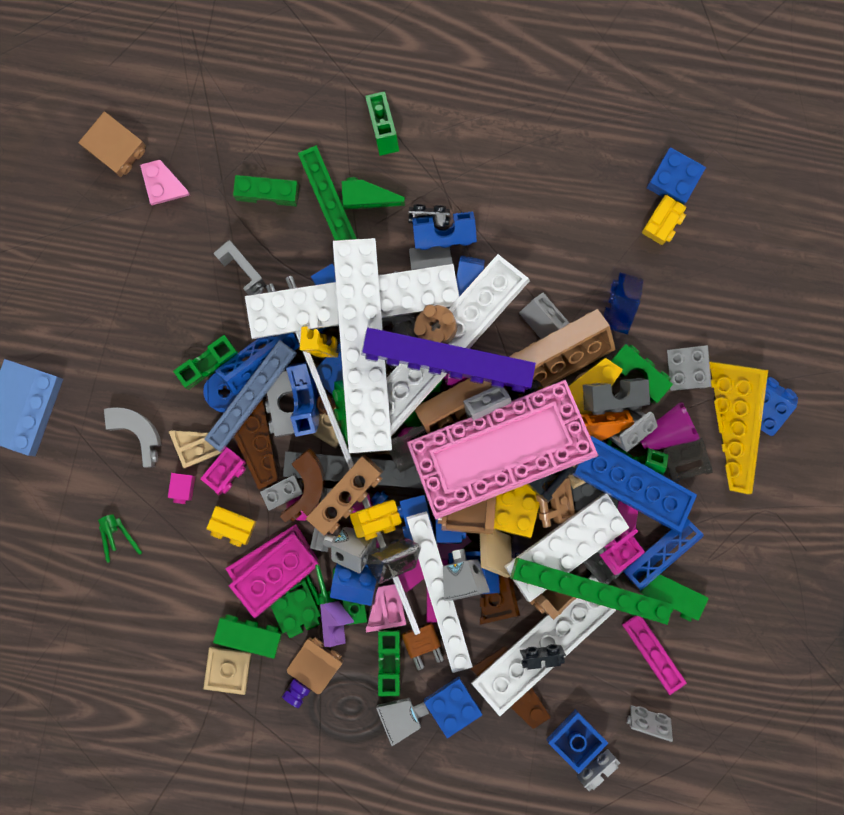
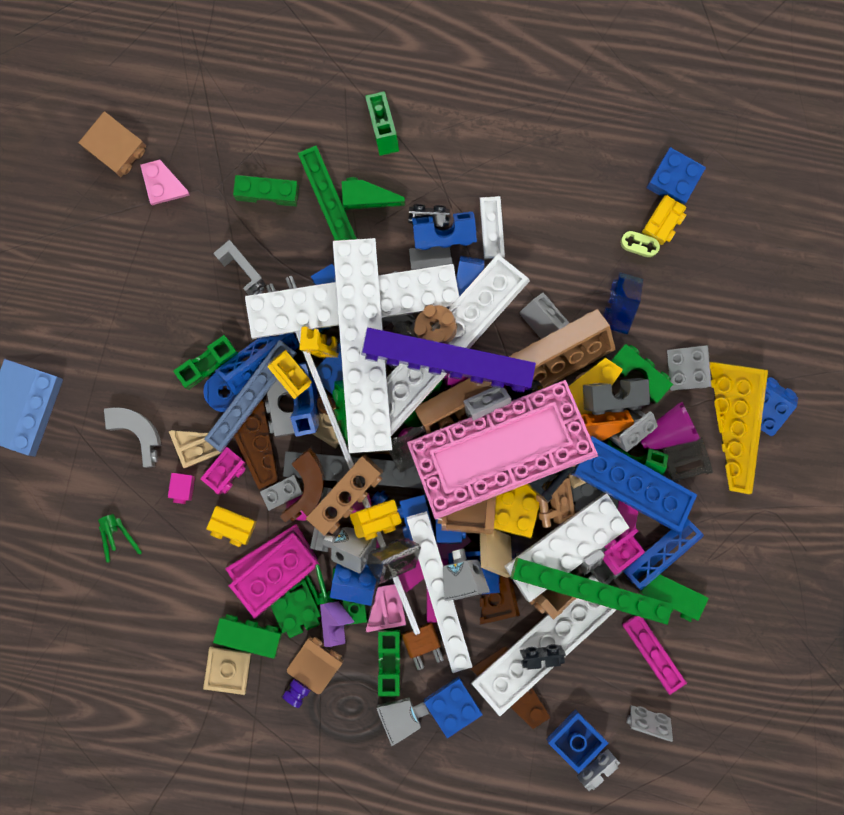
(289, 374): none -> yellow hinge
(492, 227): none -> white tile
(592, 562): none -> light grey tile
(637, 248): none -> yellowish green beam

